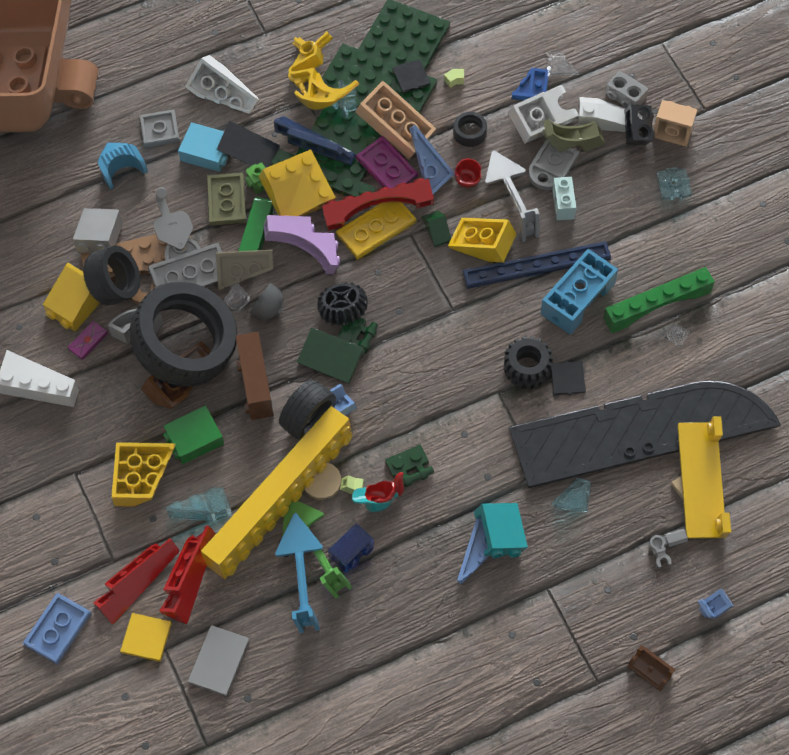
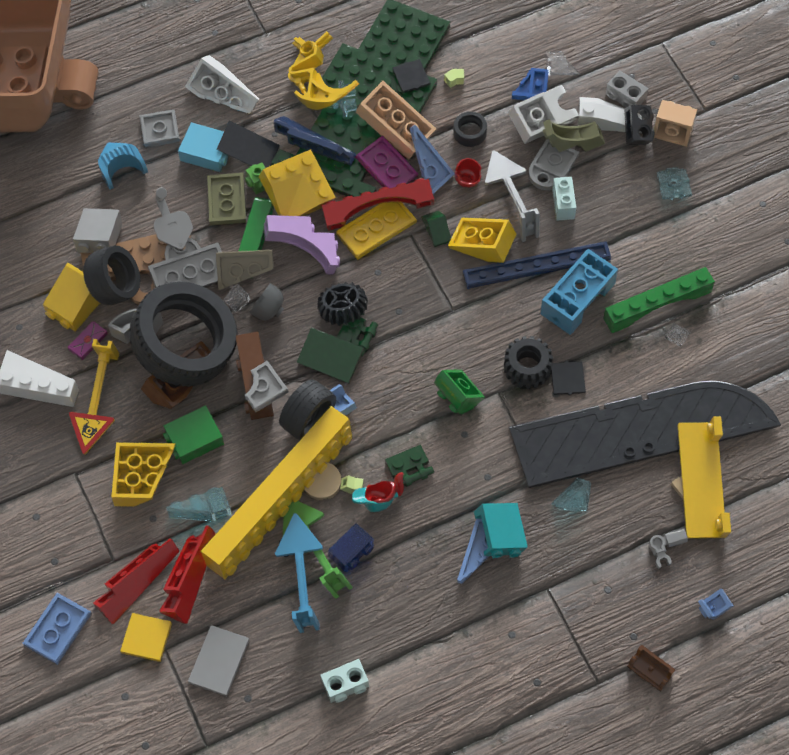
(91, 426): none -> yellow piece
(266, 387): none -> light grey tile
(342, 676): none -> light aqua brick
(458, 390): none -> green brick

